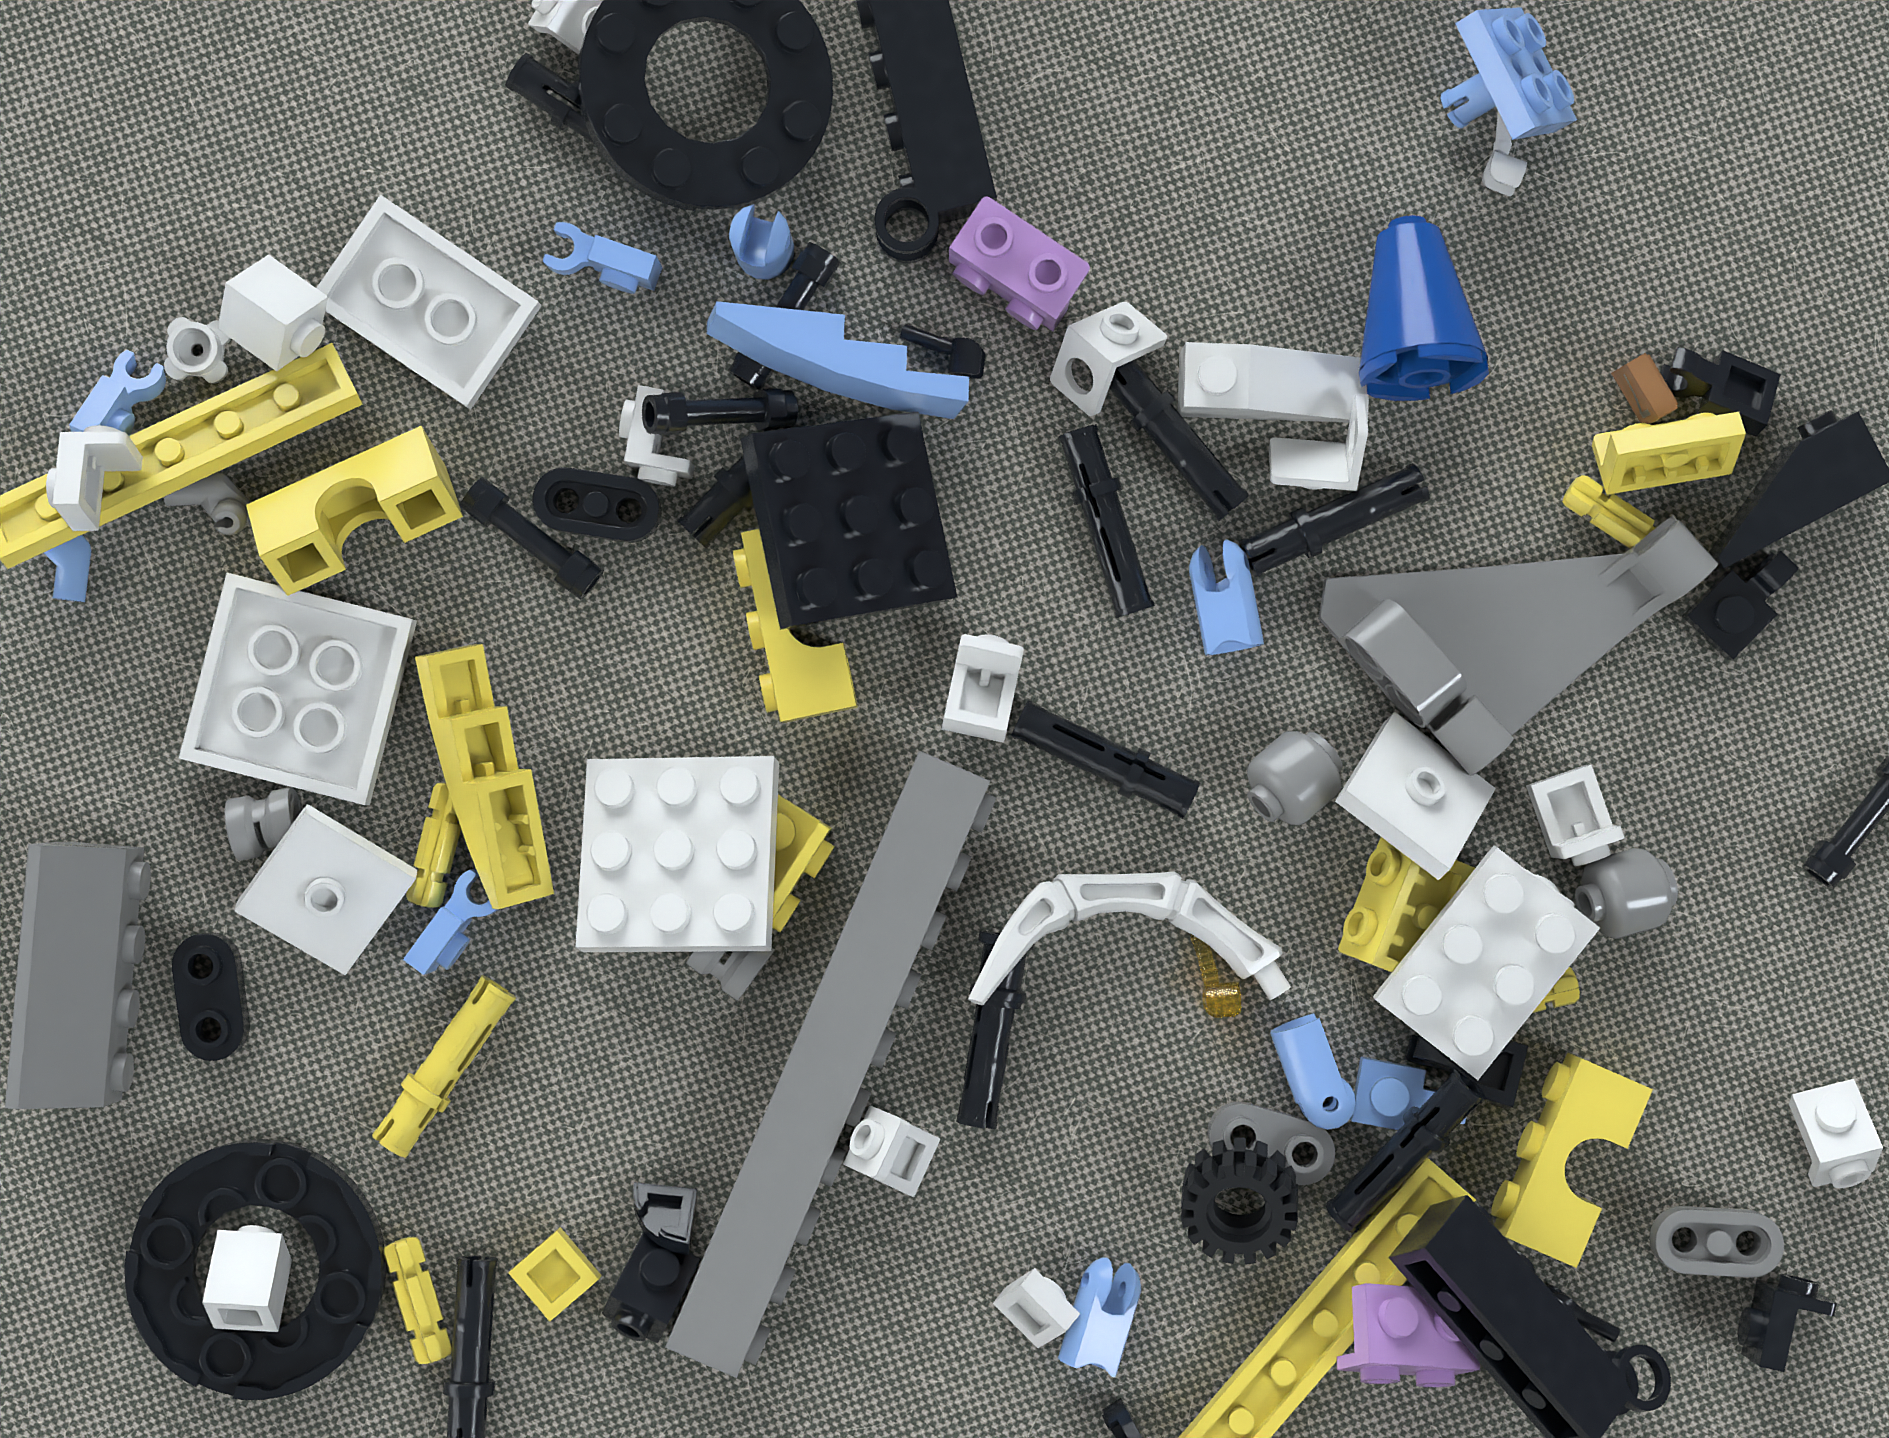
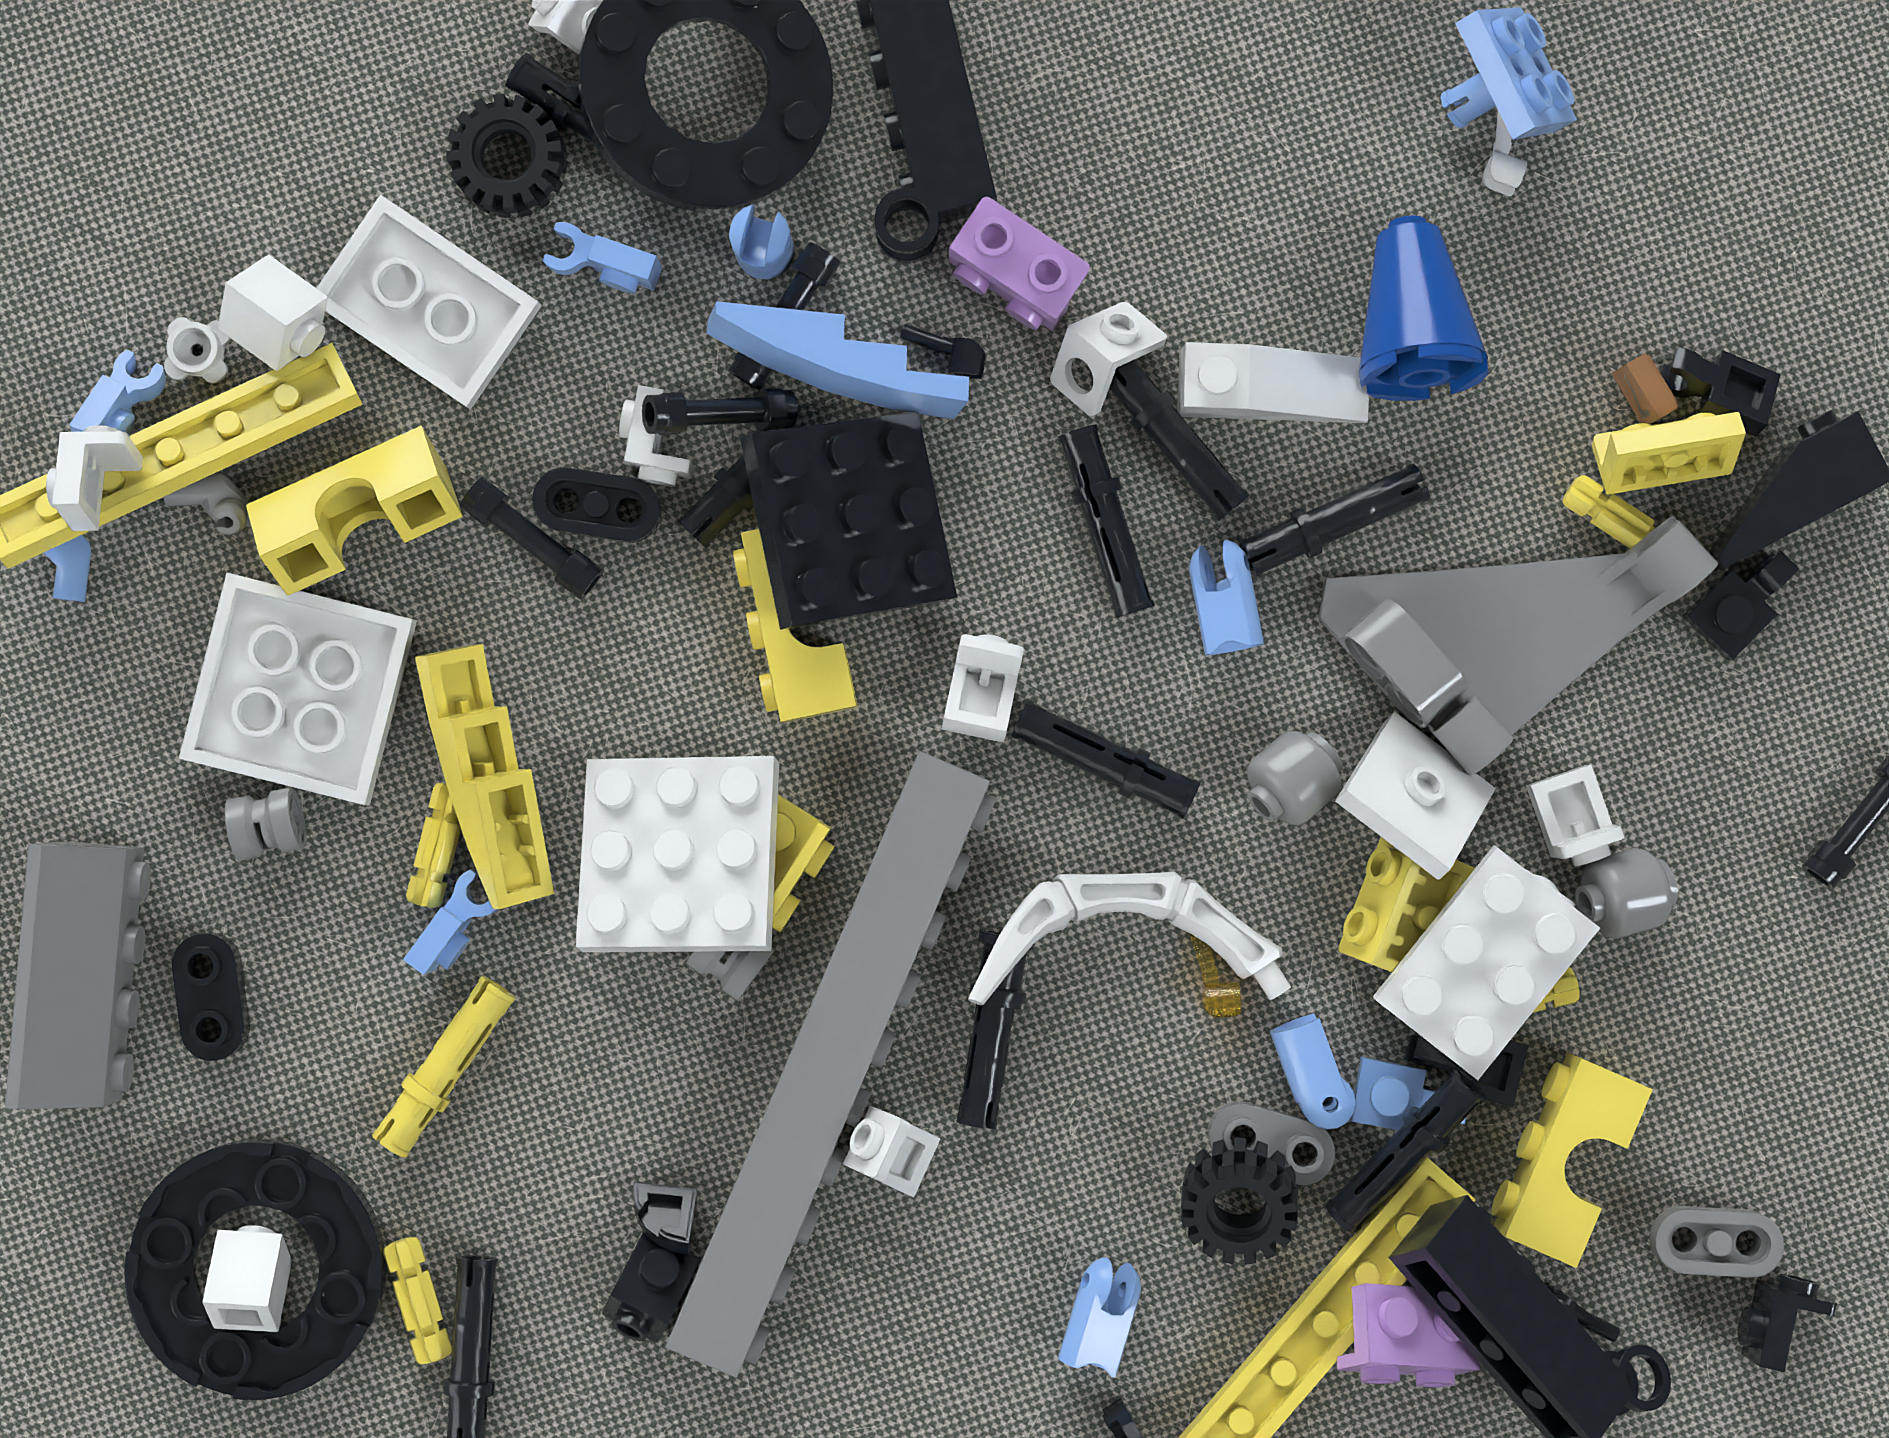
(326, 889): white plate -> none
(501, 118): none -> black tyre
(555, 1274): light yellow plate -> none
(1037, 1307): white plate -> none
(1322, 462): white bracket -> none
(1837, 1134): white bracket -> none

